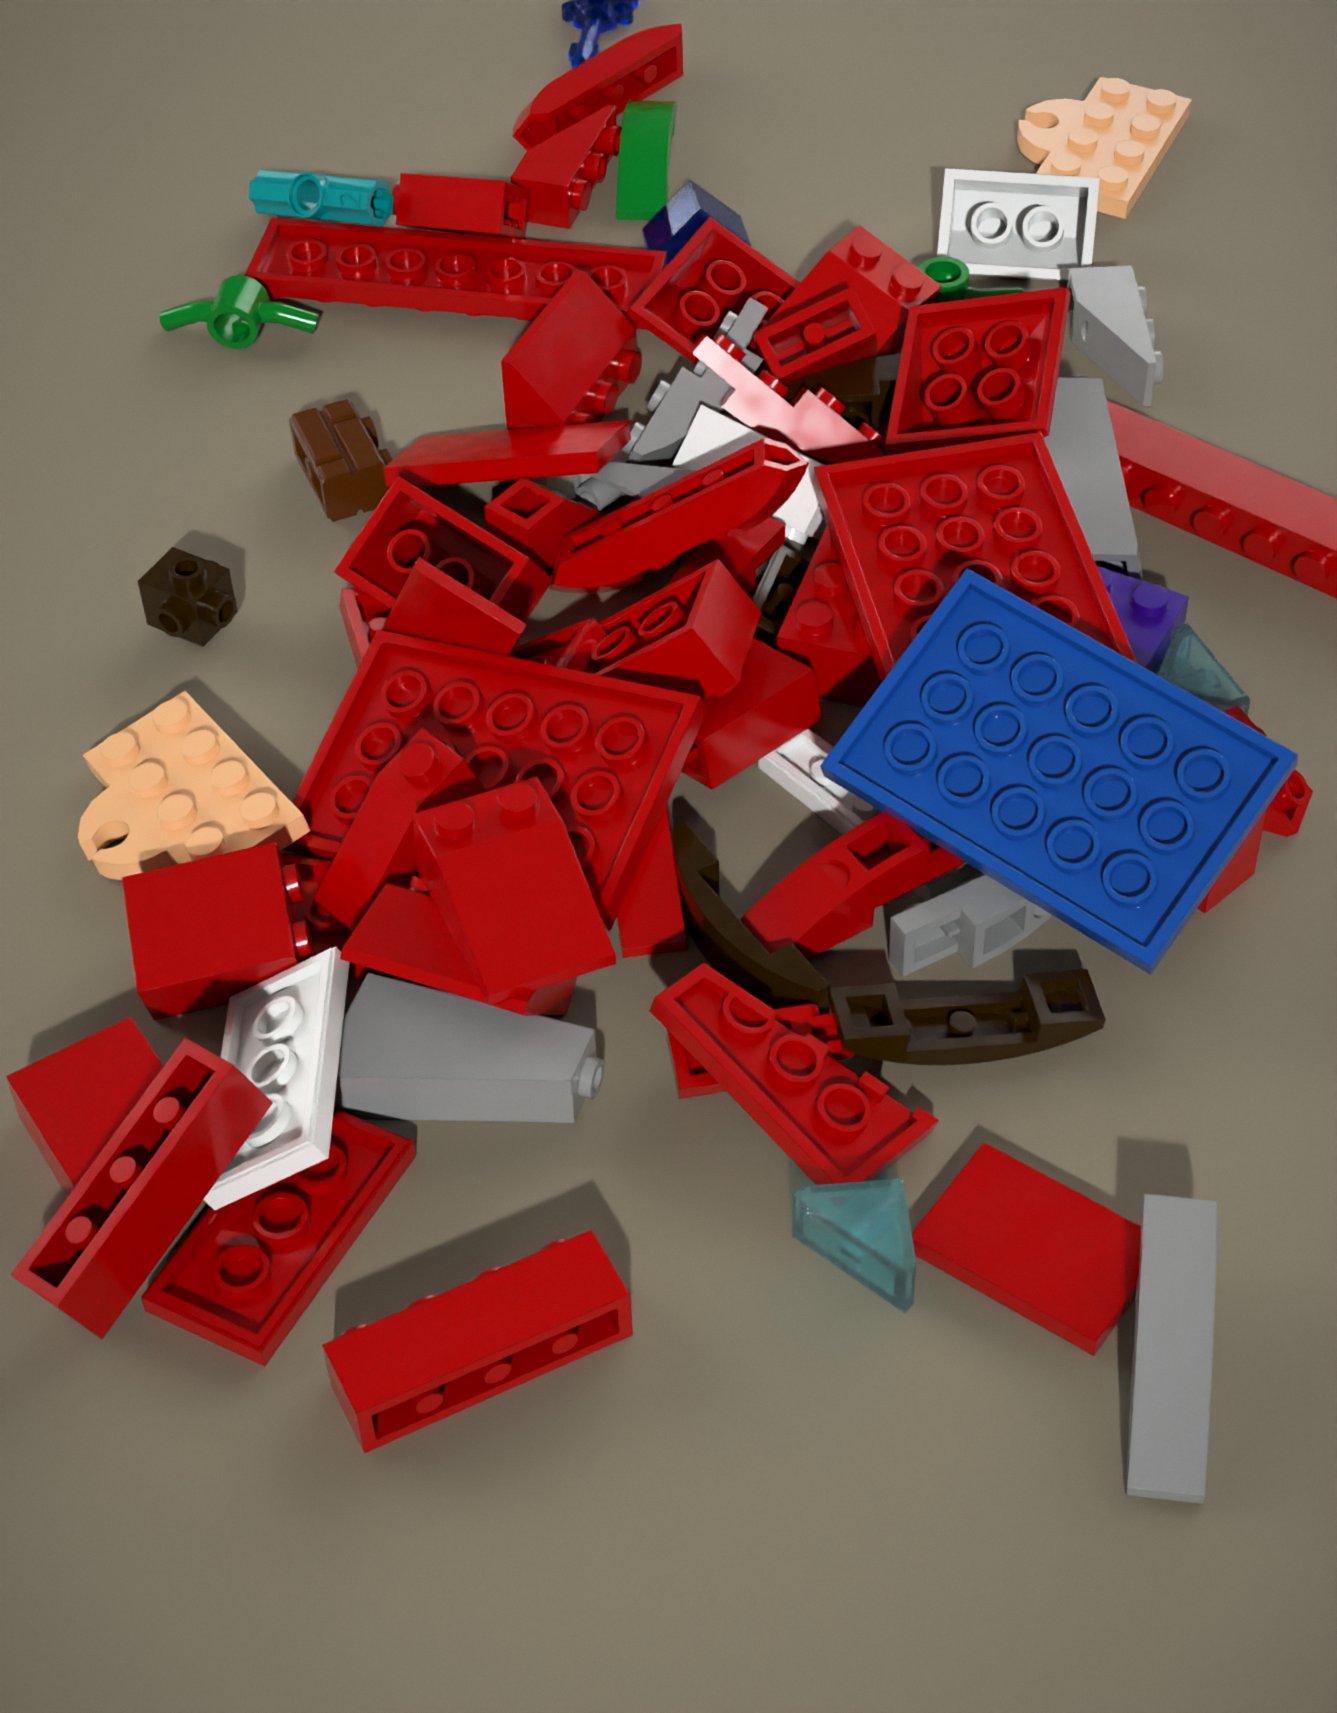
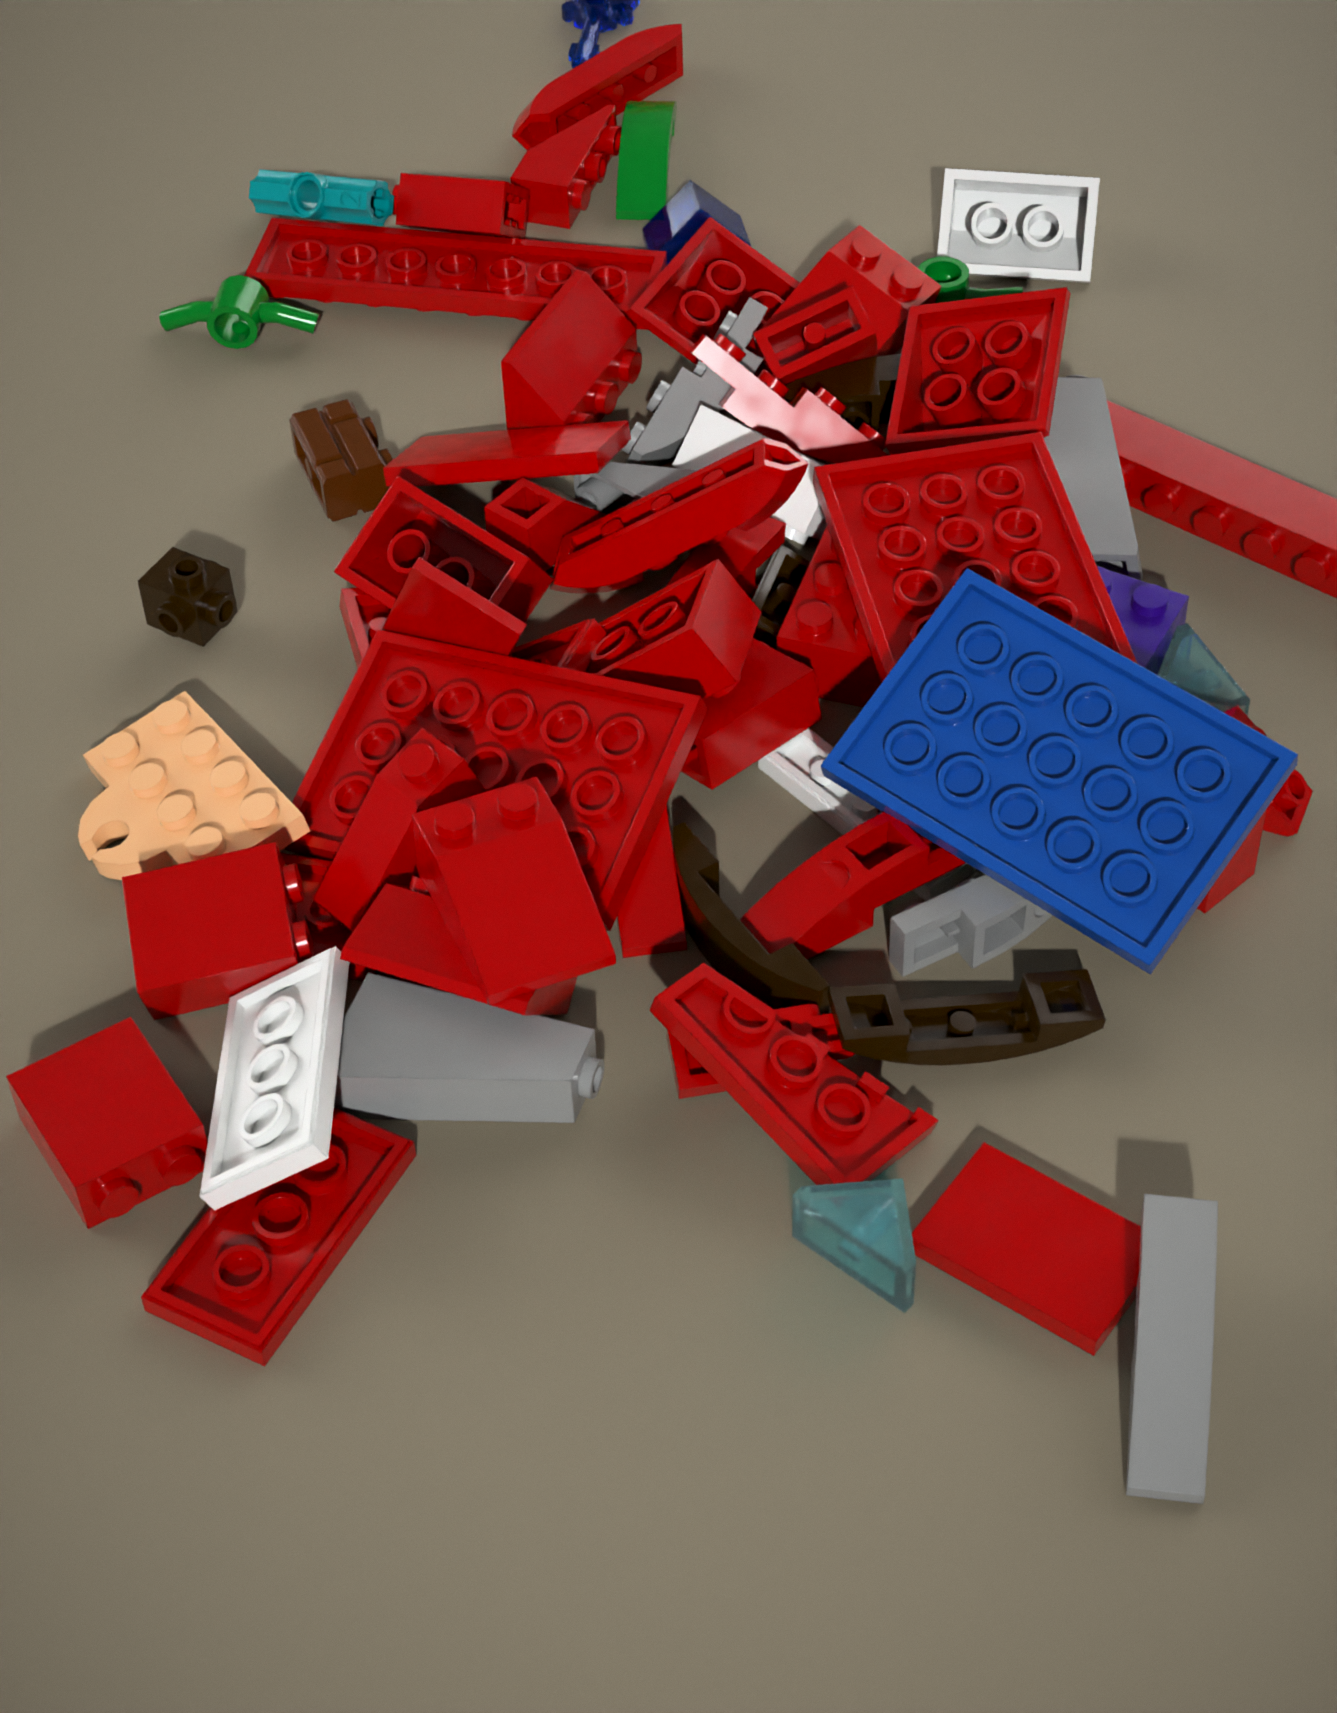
(143, 1187): red brick -> none
(478, 1339): red brick -> none
(1110, 136): light nougat plate -> none
(1111, 327): light grey slope -> none

